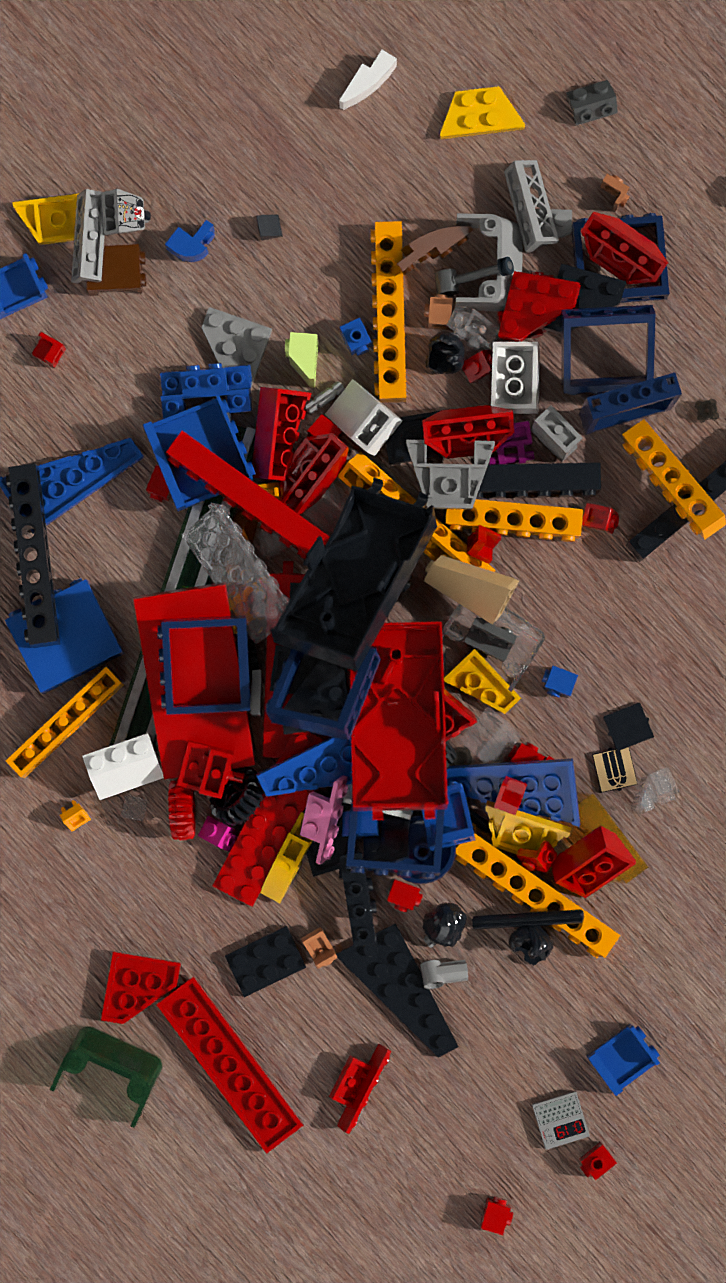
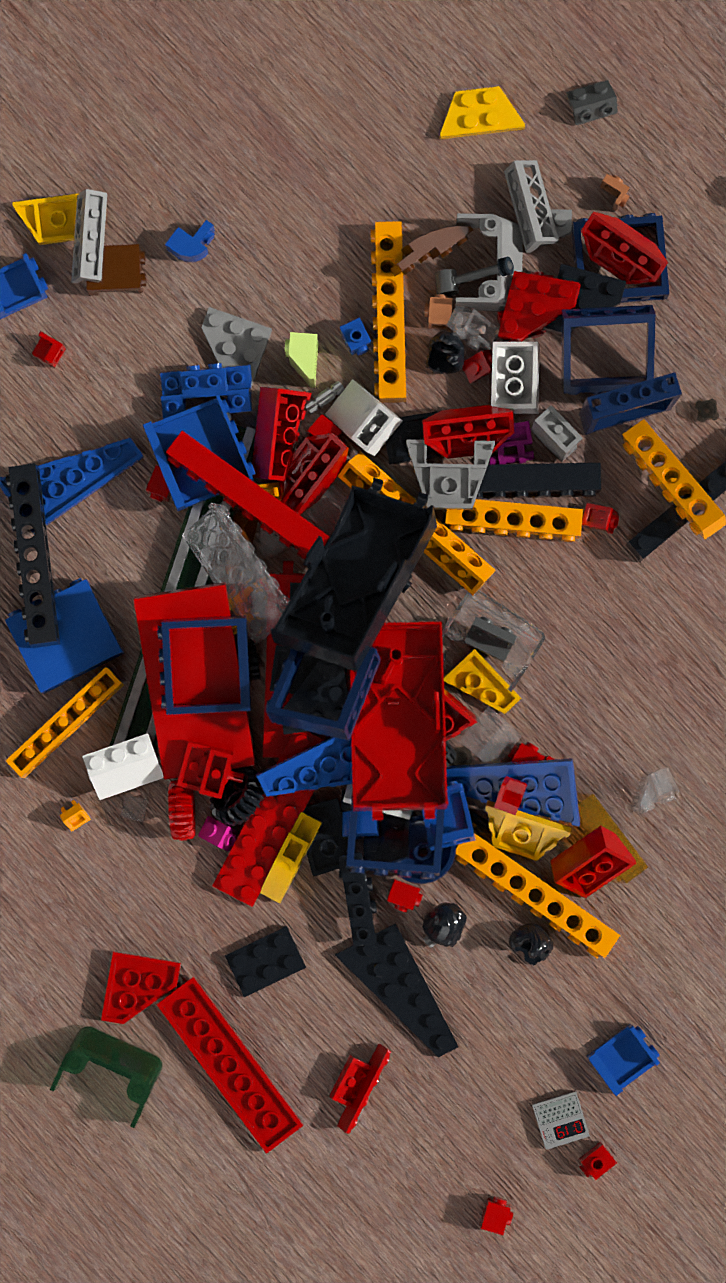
(123, 212): light grey torso -> none
(256, 694): light grey wing -> none
(269, 226): black slope -> none
(319, 948): nougat bracket -> none
(322, 818): bright pink bracket -> none
(368, 79): white slope -> none
(437, 974): light grey piece -> none
(471, 586): tan slope -> none
(481, 543): red panel -> none
(528, 919): black axle -> none
(537, 859): red bracket -> none
(559, 682): blue brick -> none
(614, 769): piece -> none
(628, 727): black piece -> none

